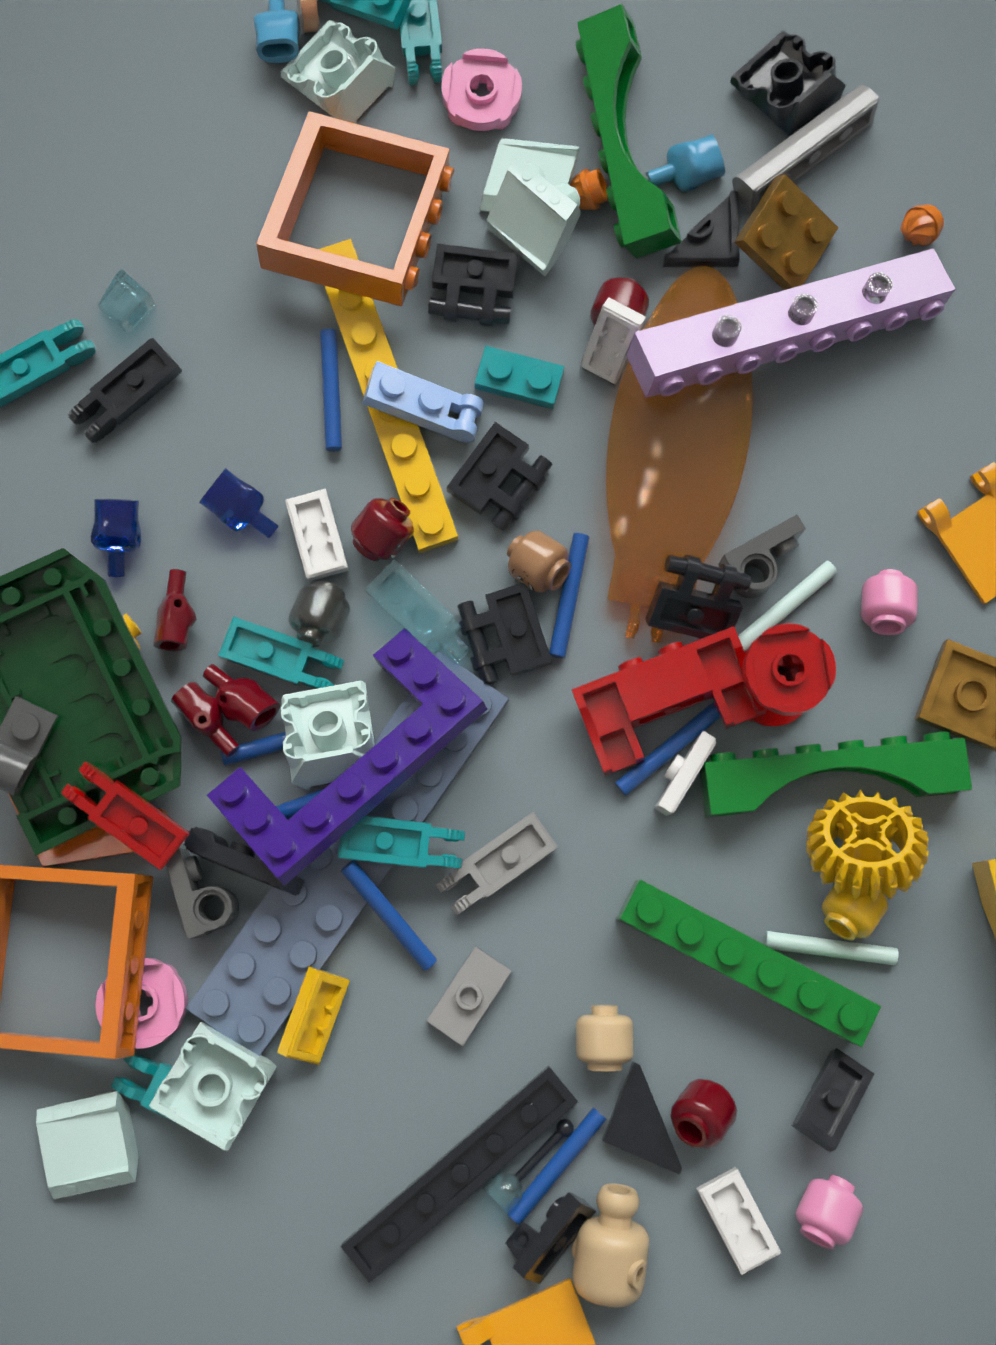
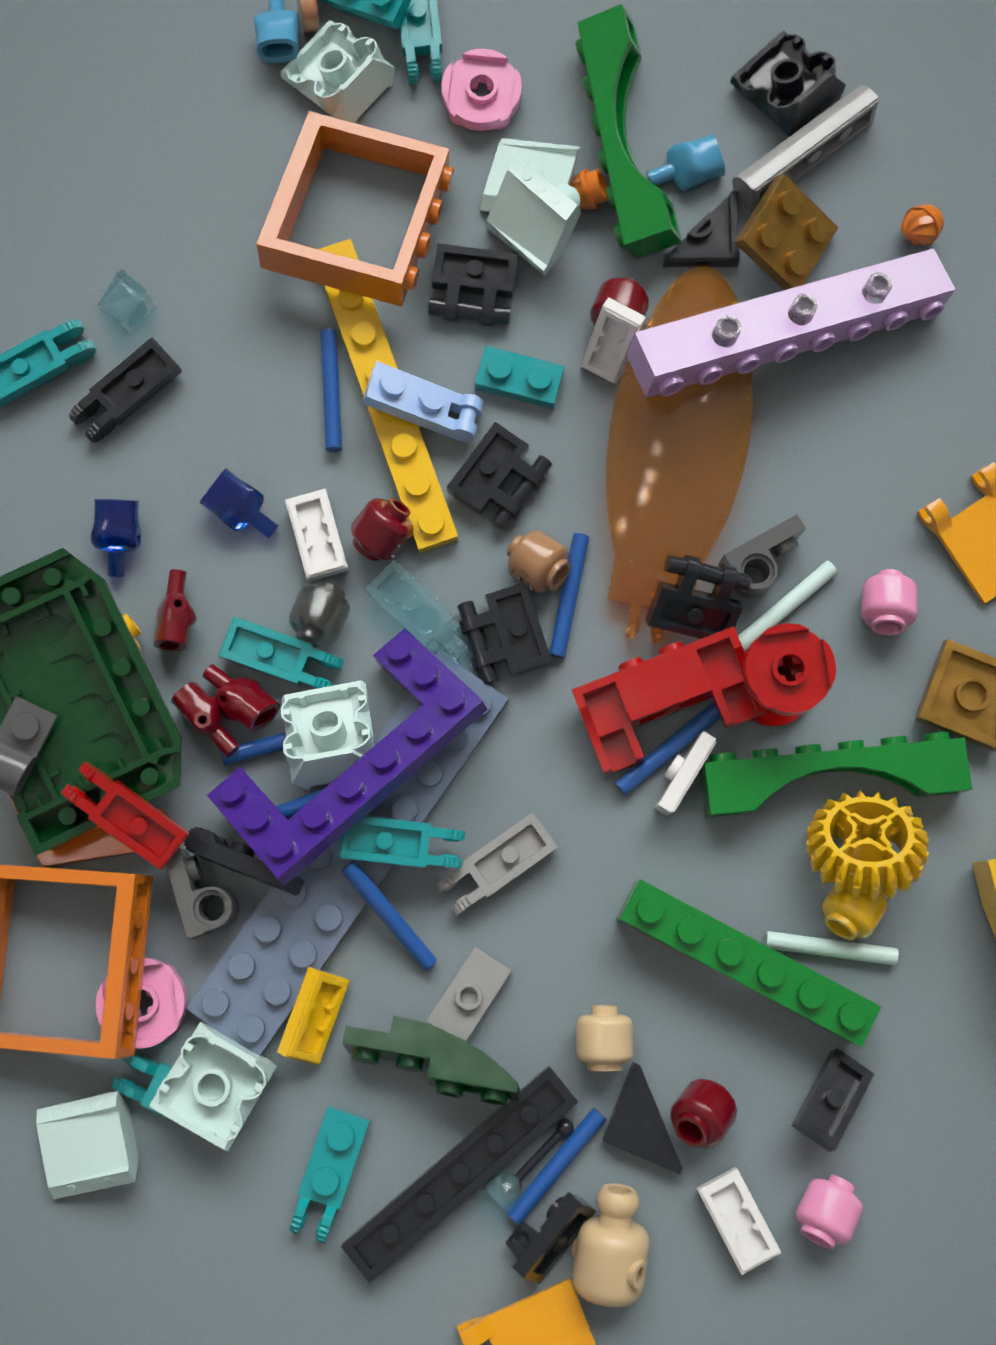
(330, 1168): none -> teal hinge
(451, 1061): none -> dark green slope

